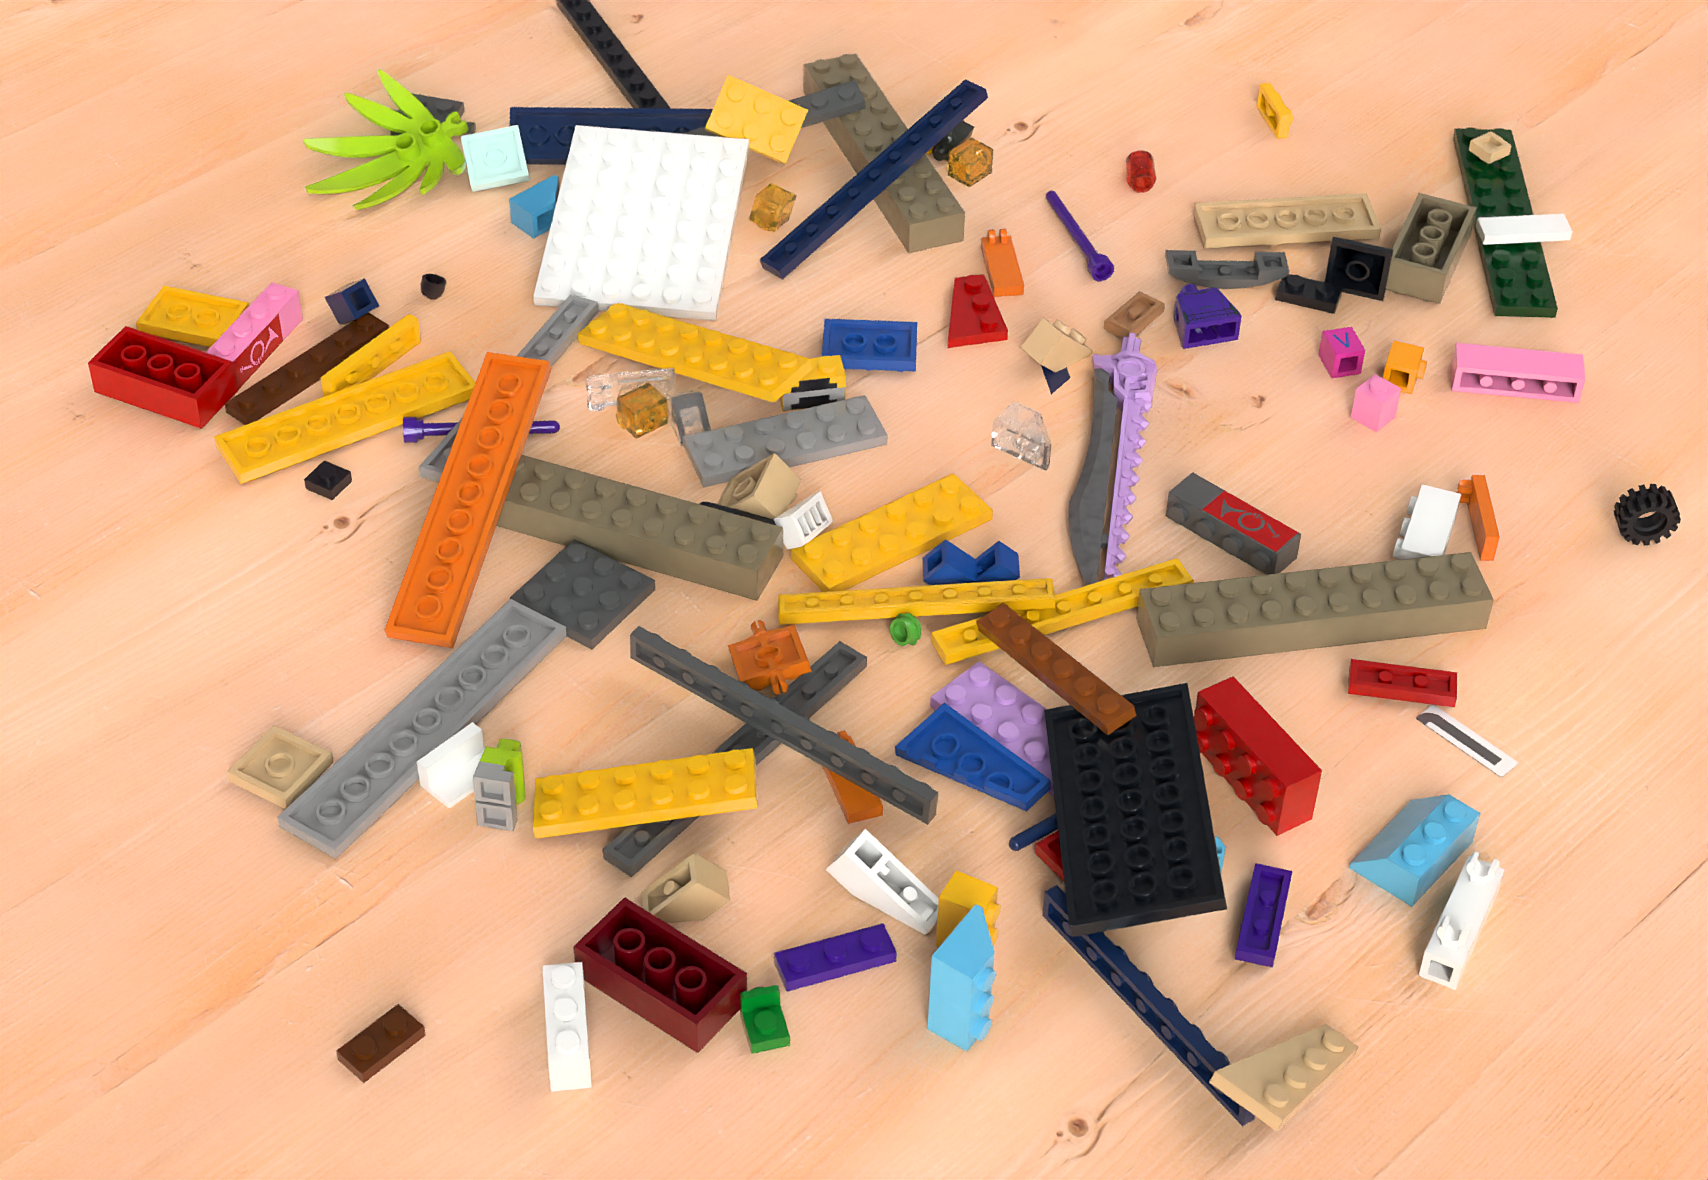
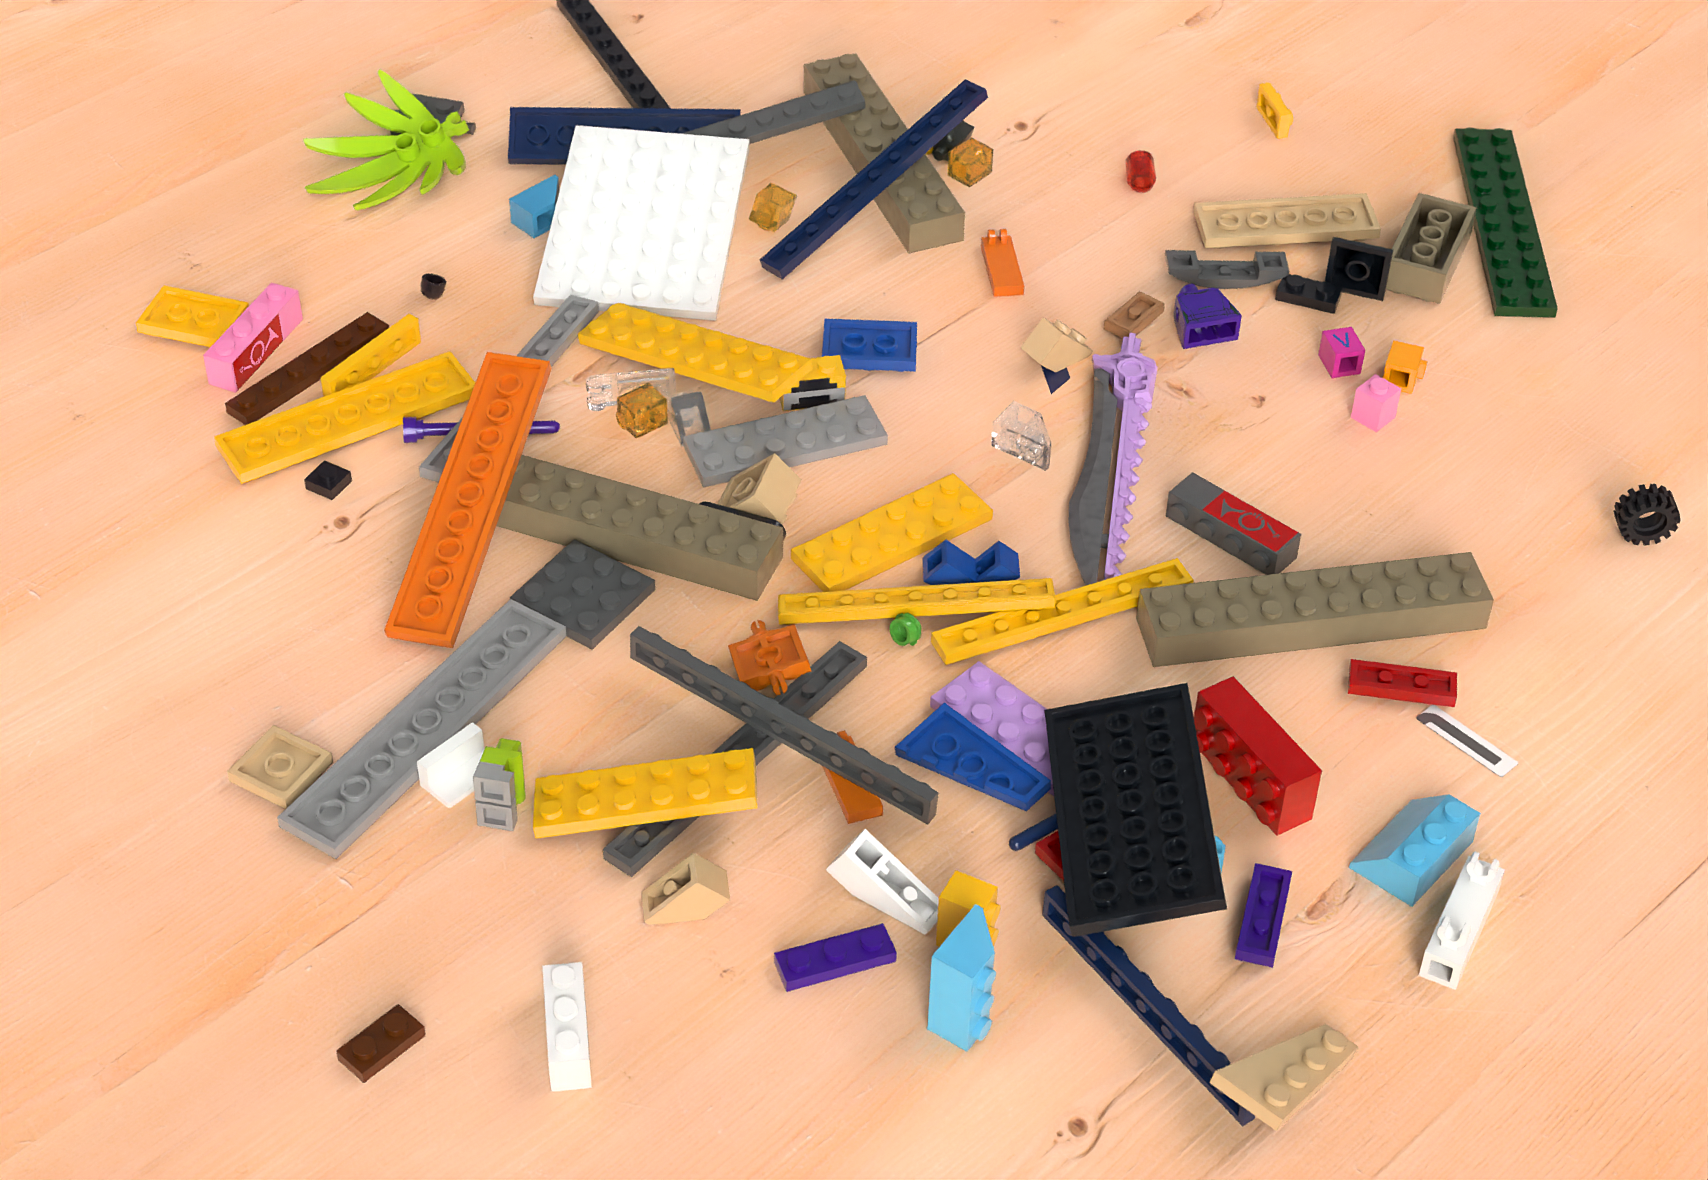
(163, 377): red brick -> none
(351, 301): dark blue brick -> none
(495, 158): light aqua plate -> none
(661, 974): dark red brick -> none
(756, 115): yellow plate -> none
(763, 1019): green bracket -> none
(792, 533): white slope -> none
(974, 313): red wing -> none
(1056, 669): dark orange plate -> none
(1098, 264): dark purple piece -> none
(1429, 525): white brick -> none
(1482, 516): orange hinge -> none
(1489, 147): tan plate -> none
(1517, 372): bright pink brick -> none
(1523, 229): white tile -> none

